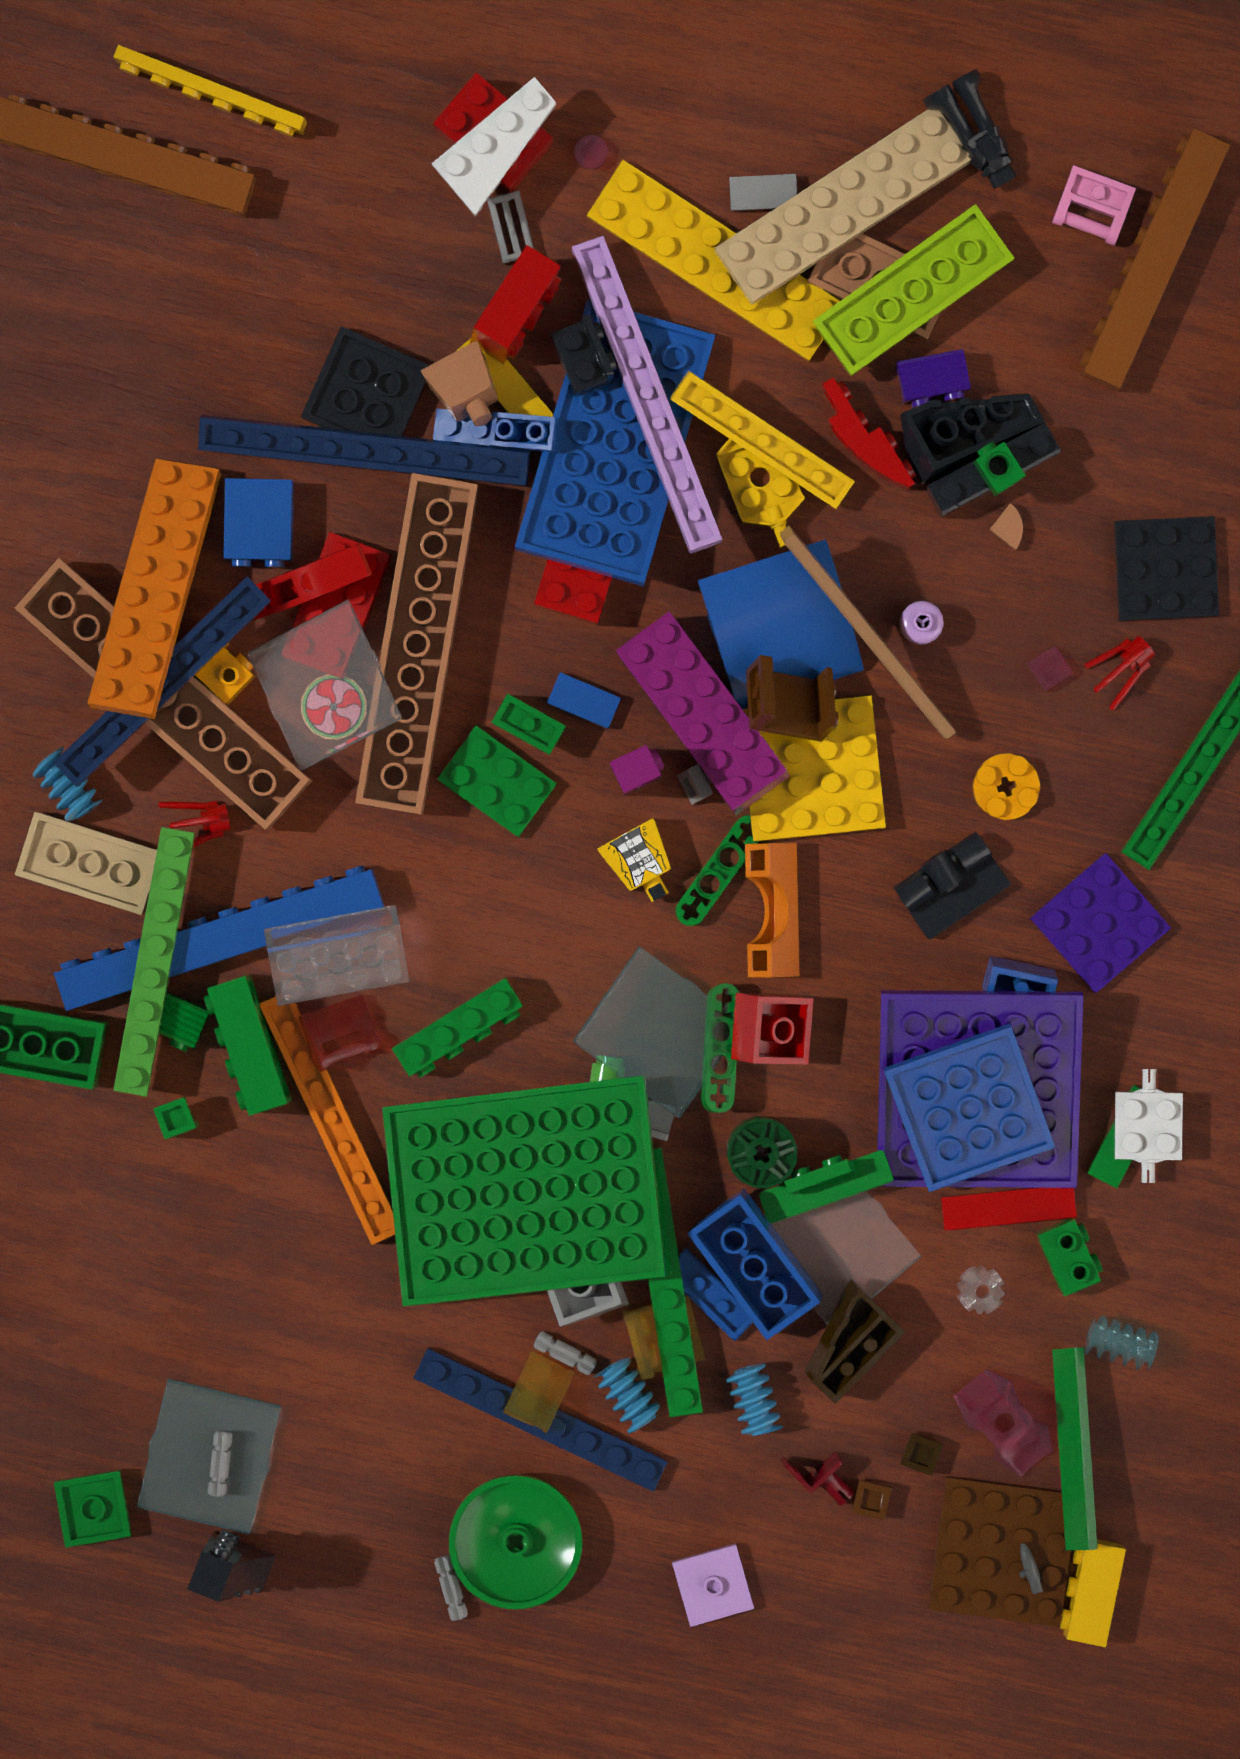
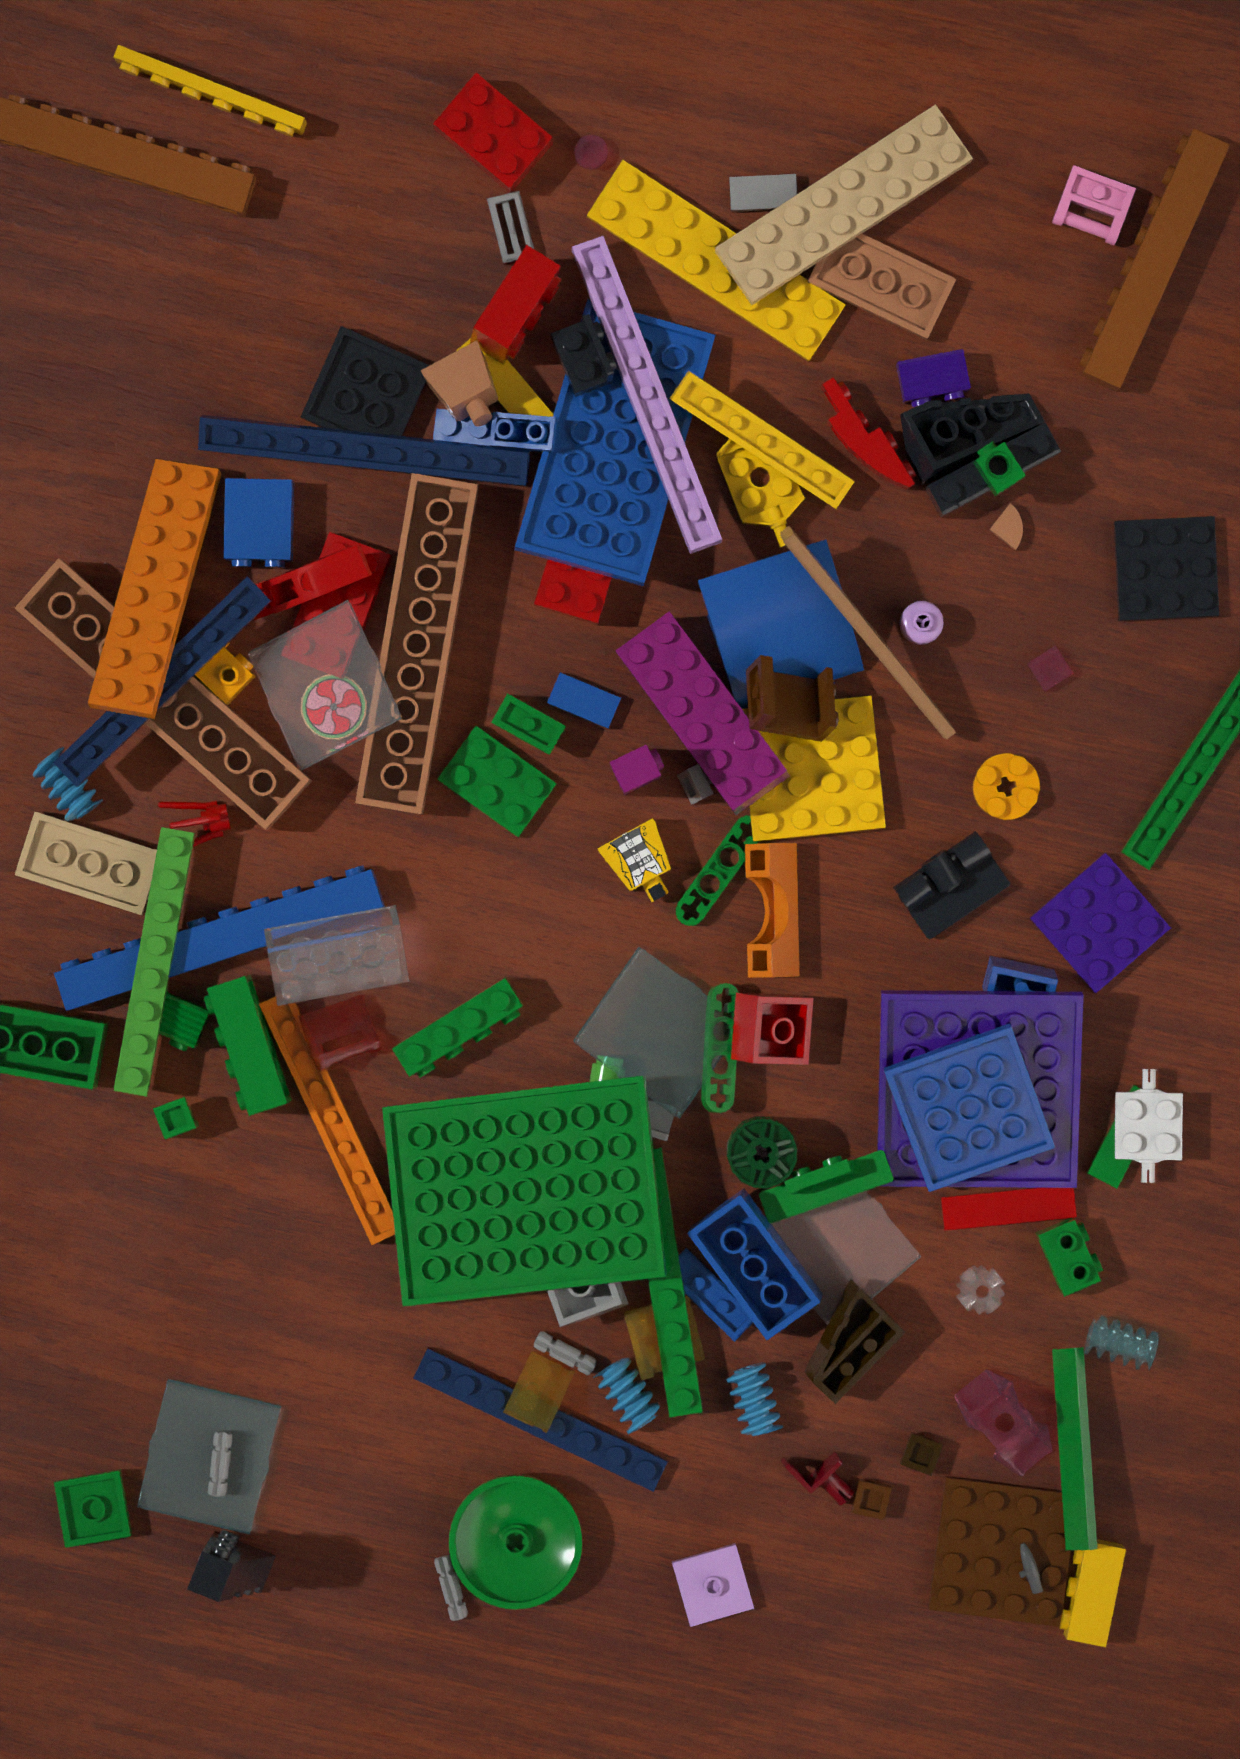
(489, 150): white wing -> none
(913, 290): lime plate -> none
(985, 148): black piece -> none
(1135, 655): red plant -> none

